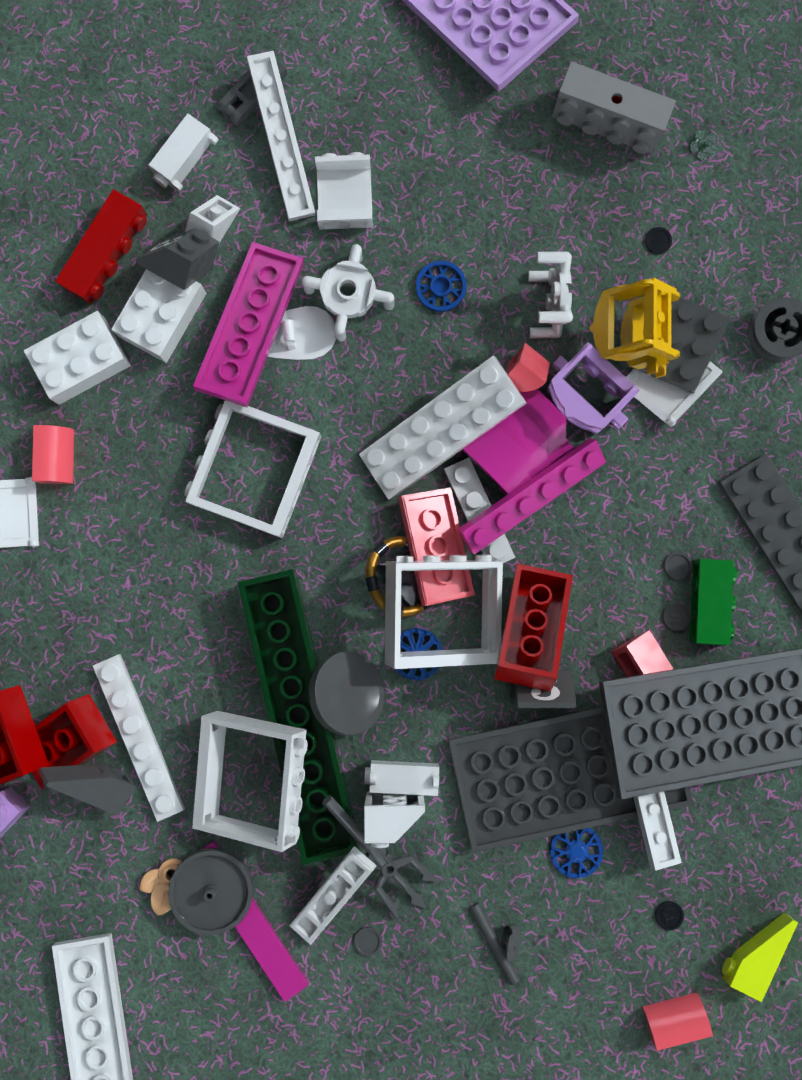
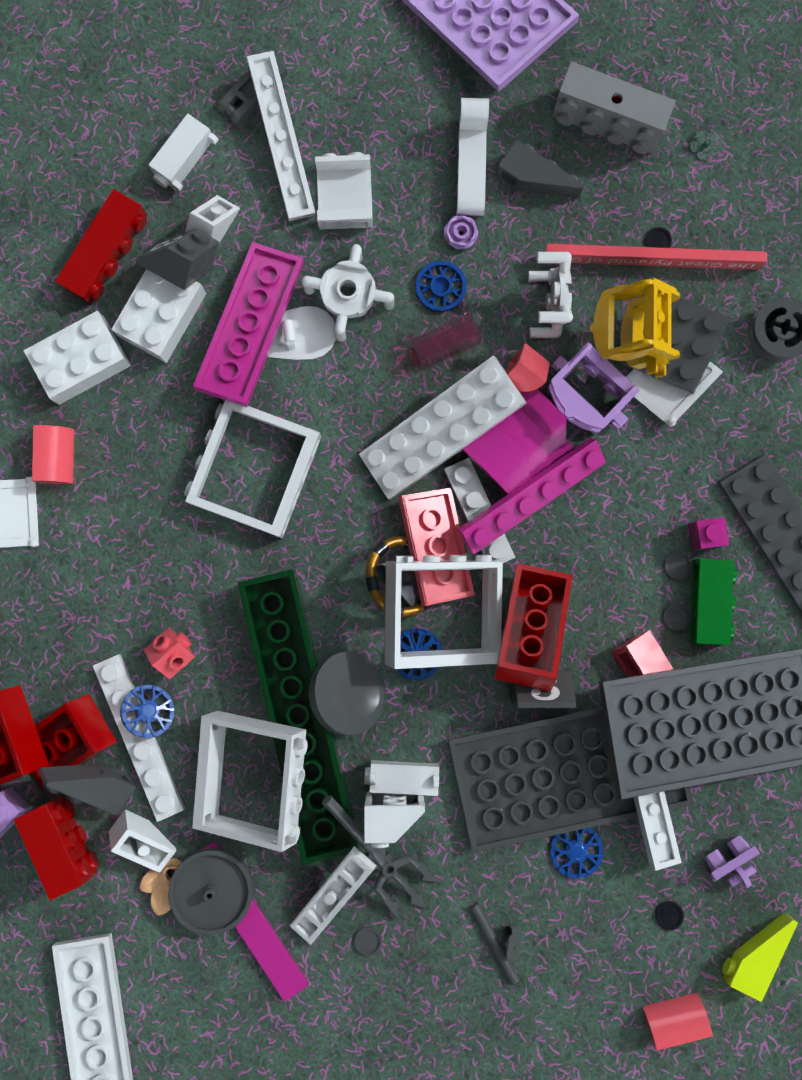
(57, 846): none -> red brick
(140, 841): none -> white slope
(147, 711): none -> blue wheel
(169, 652): none -> coral brick
(444, 341): none -> clear pink brick
(464, 224): none -> lavender plate
(472, 156): none -> white beam
(533, 173): none -> dark grey slope
(662, 256): none -> coral tile
(708, 533): none -> dark pink brick
(742, 854): none -> lavender hips

